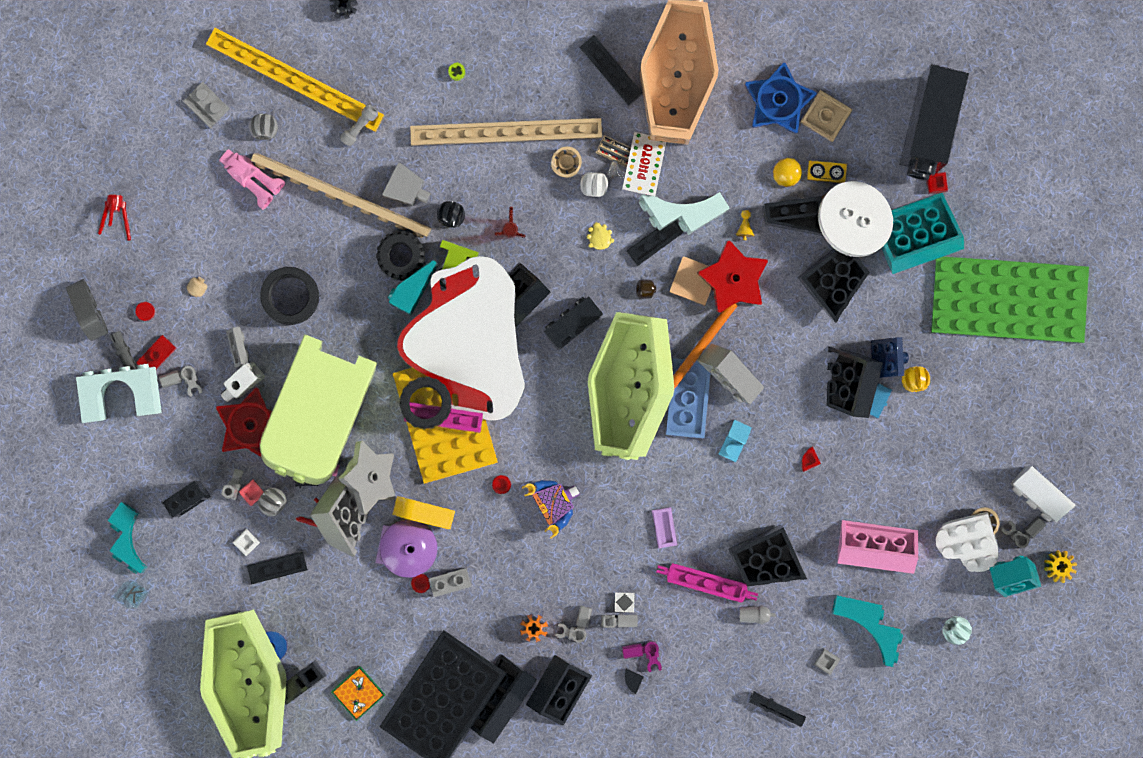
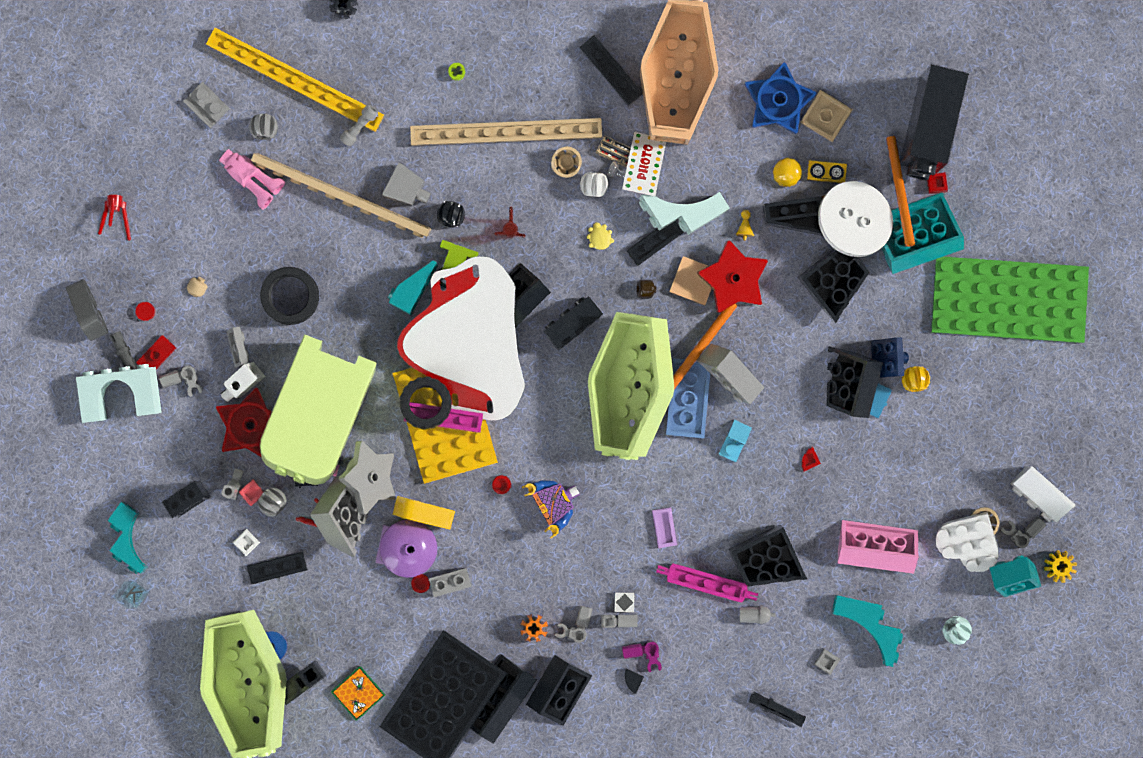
(393, 240): black tyre -> none
(900, 191): none -> orange piece

